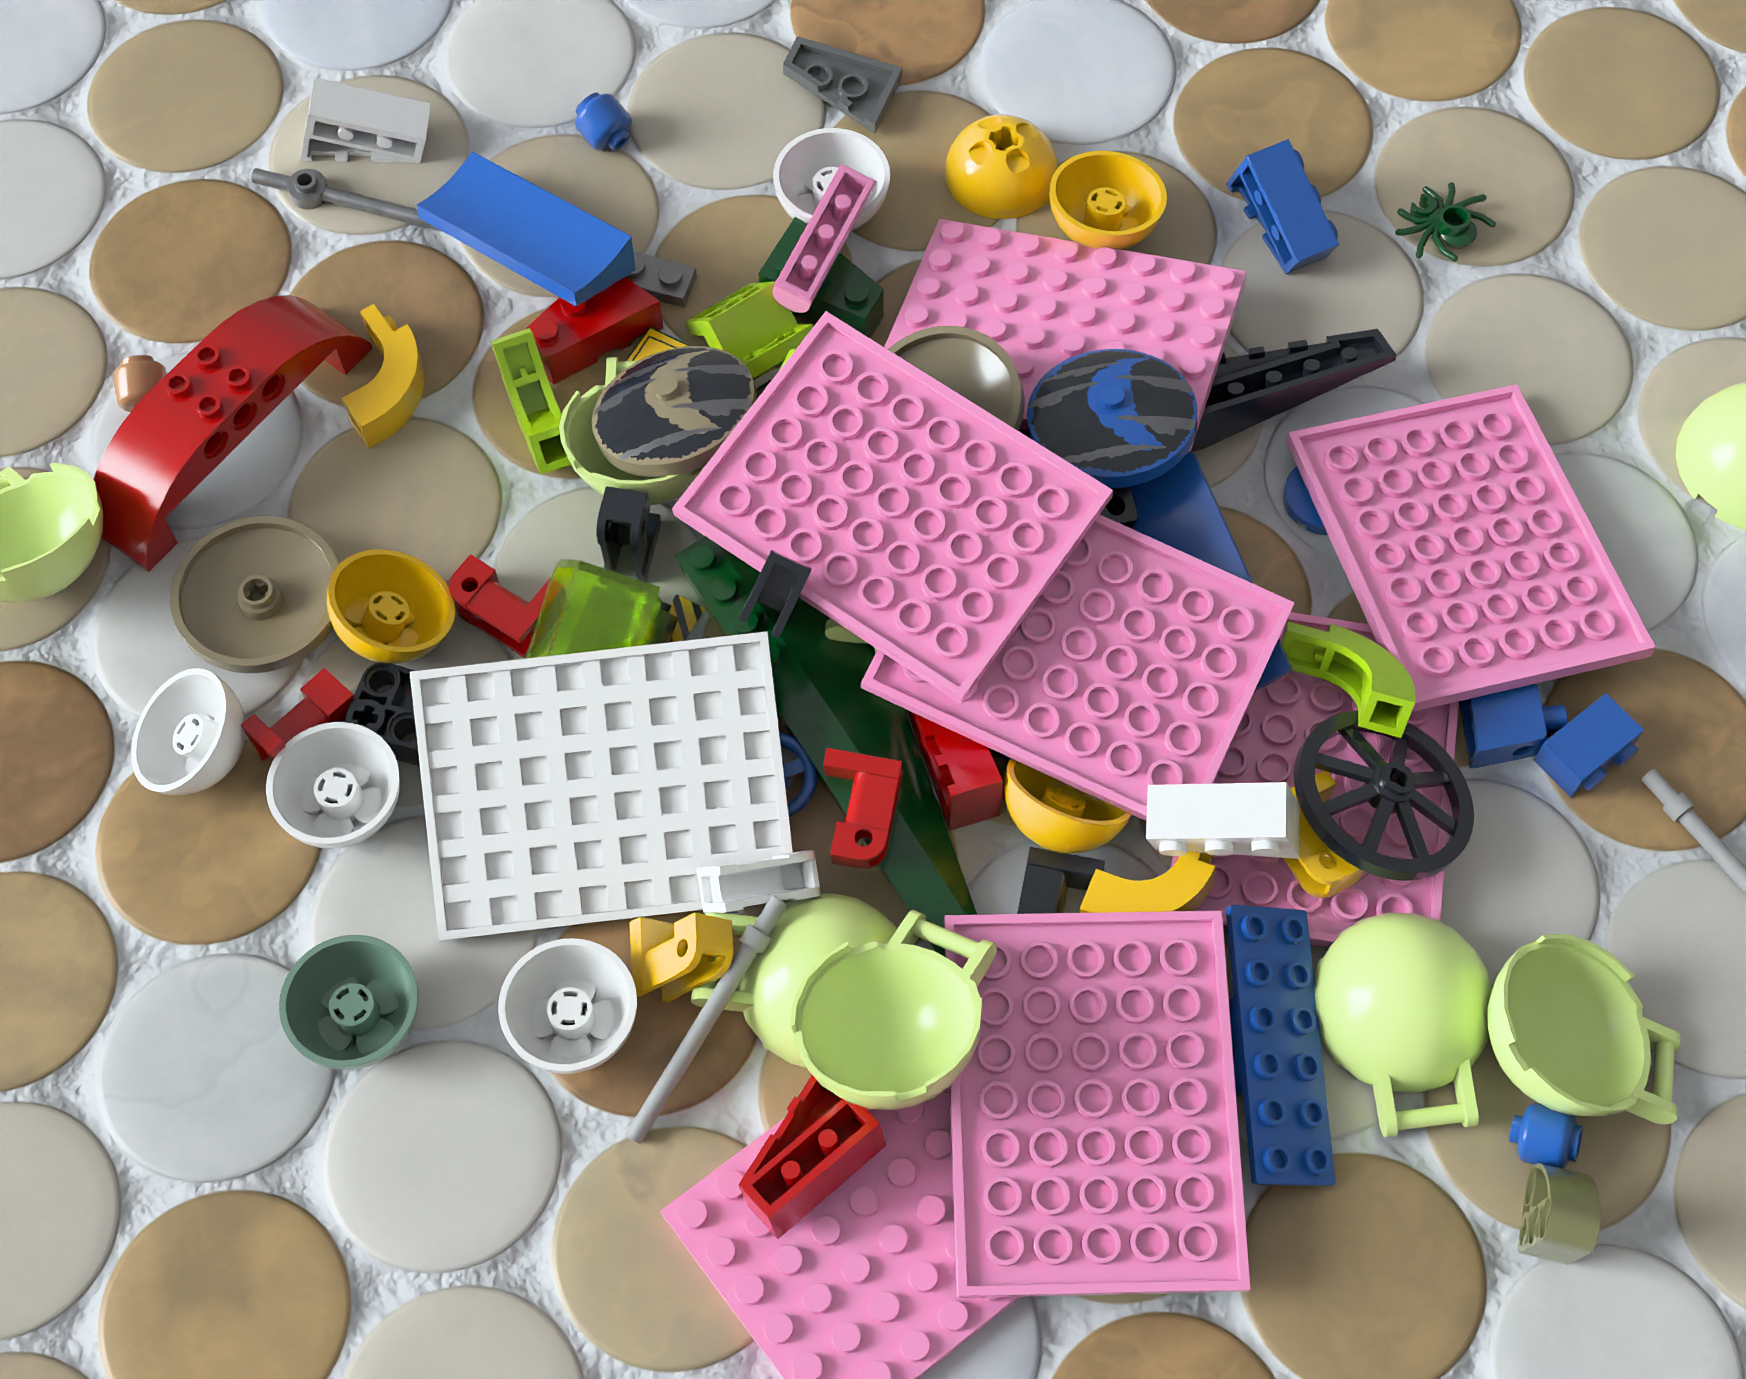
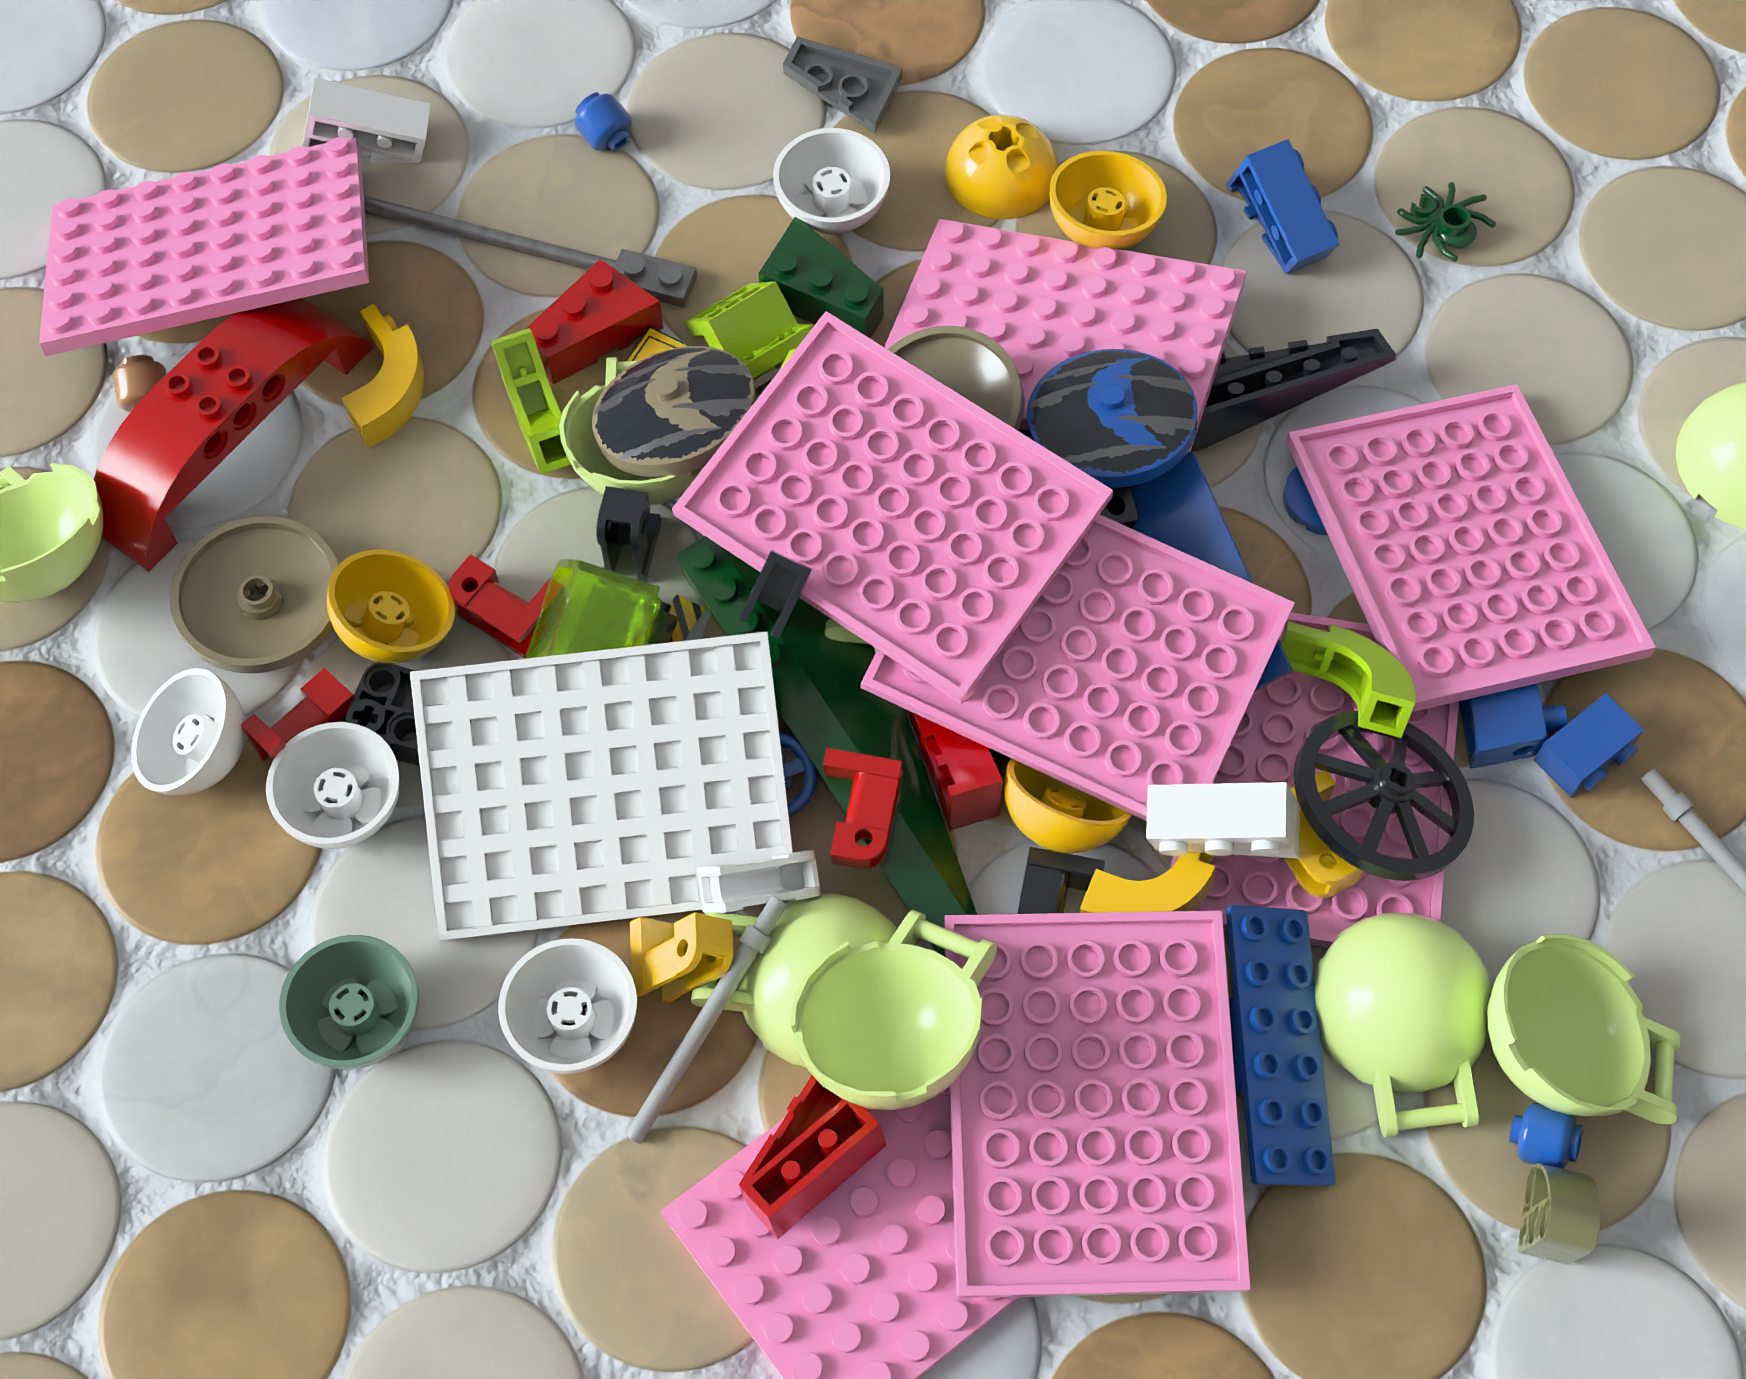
(204, 245): none -> bright pink plate
(529, 230): arch -> none
(822, 239): bright pink brick -> none

